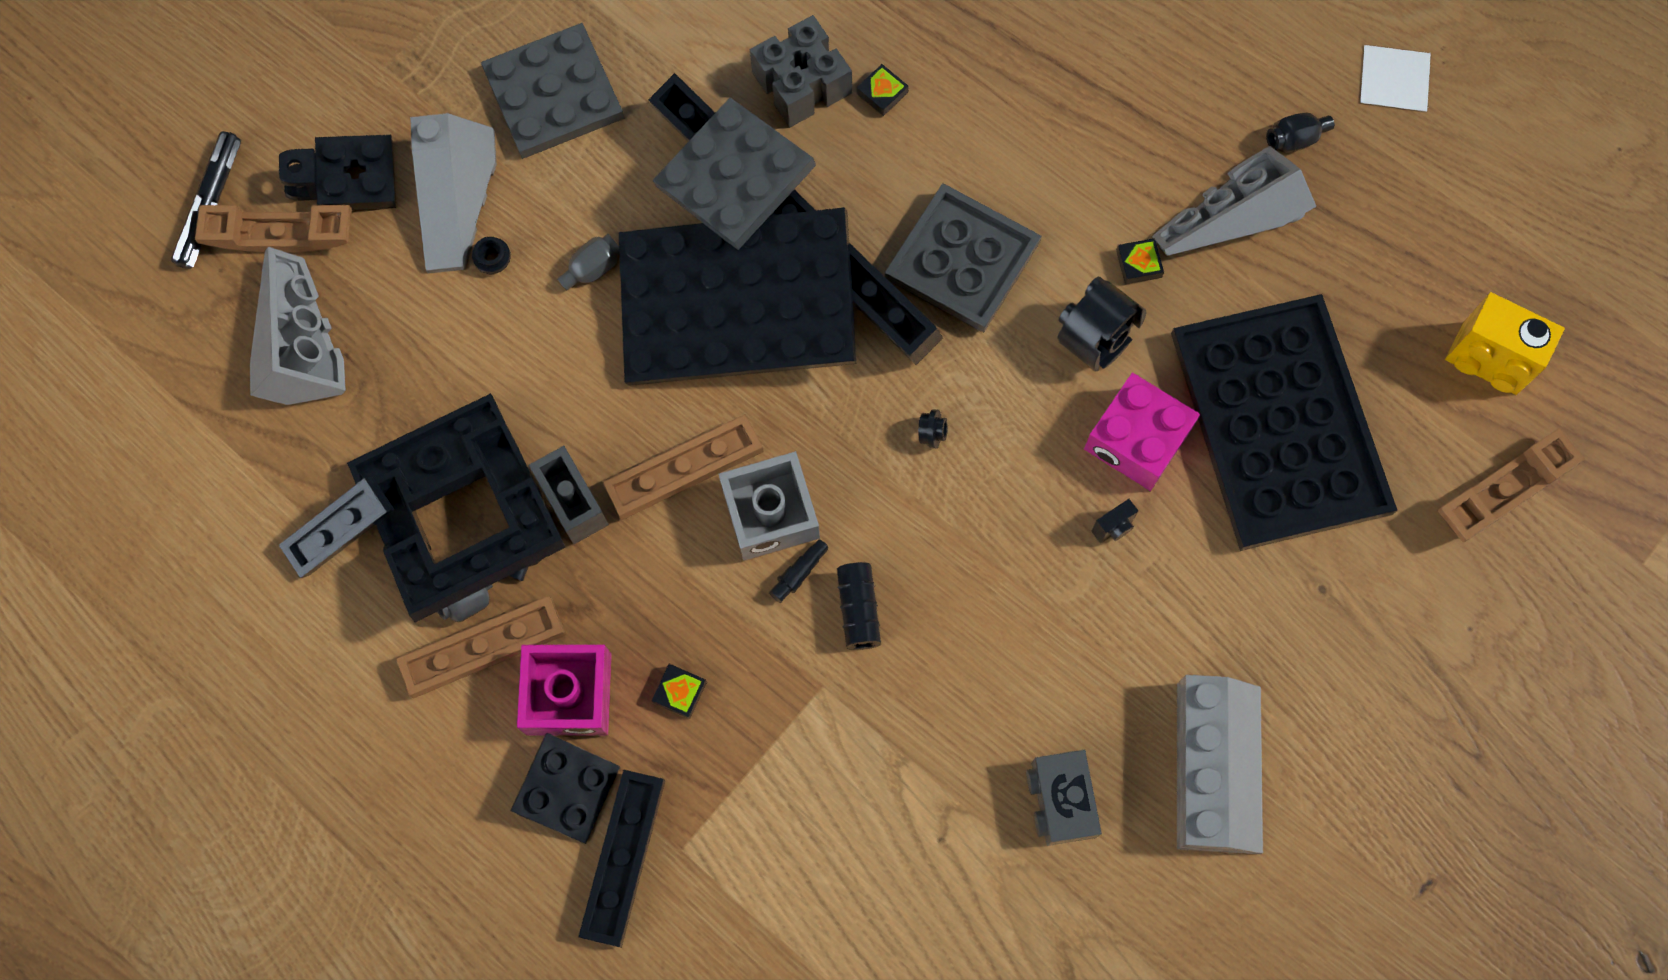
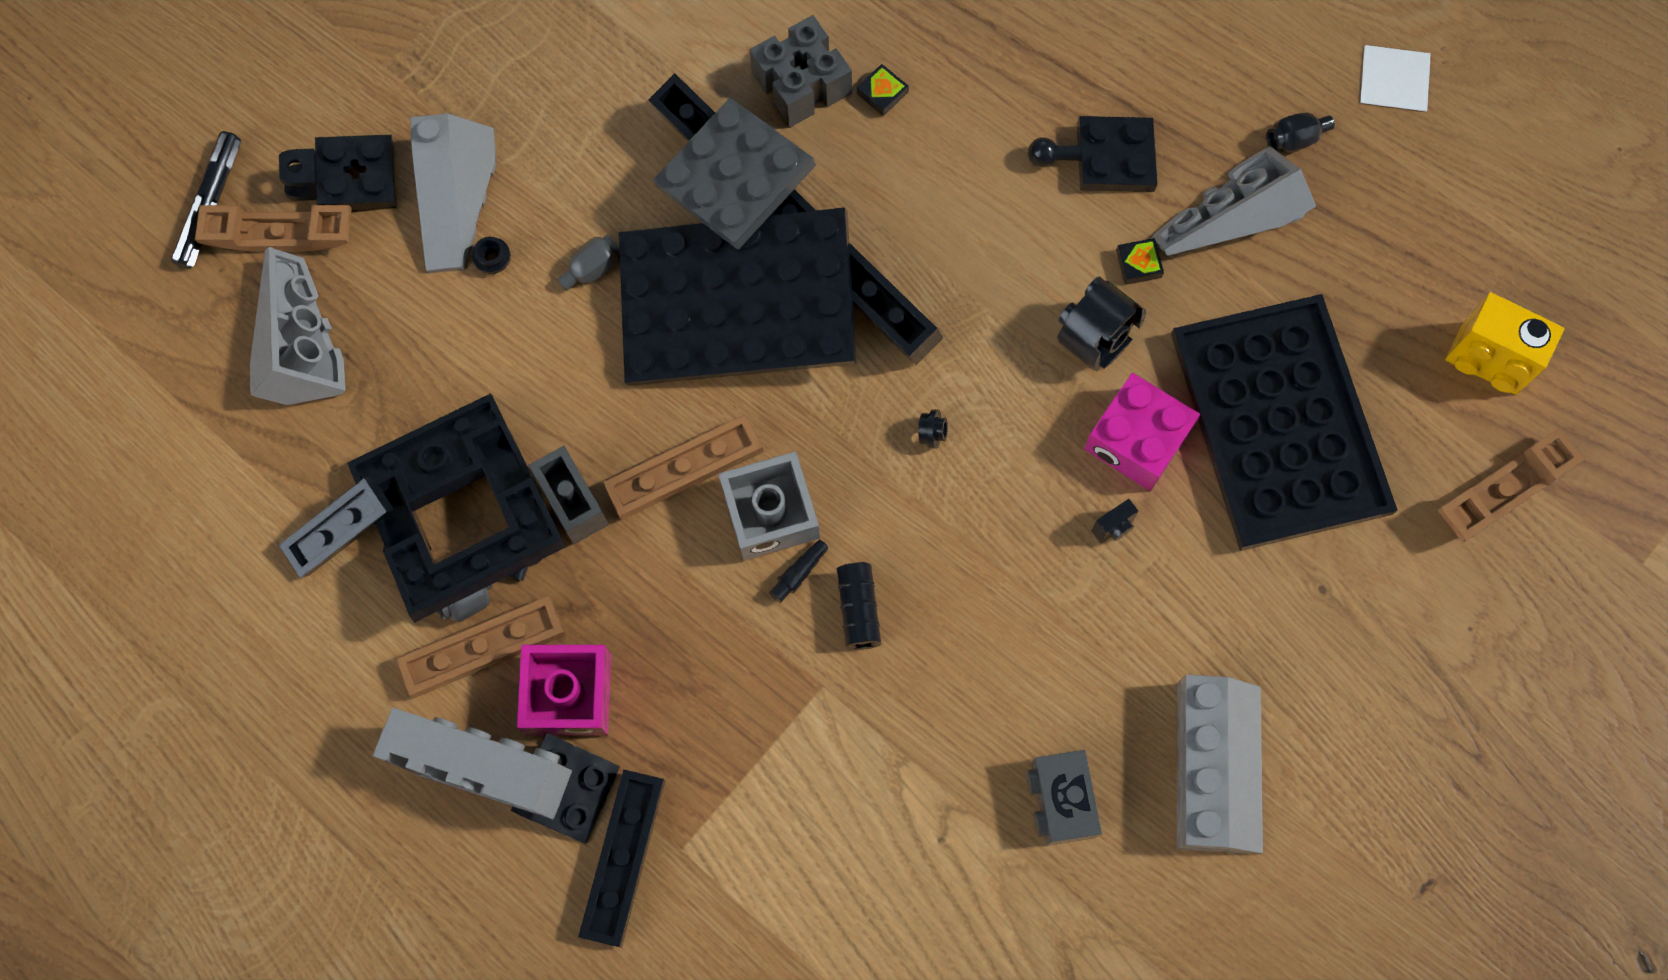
(474, 762): none -> light grey wedge
(552, 90): dark grey plate -> none
(679, 691): tile -> none
(963, 257): dark grey plate -> none
(1110, 153): none -> black plate

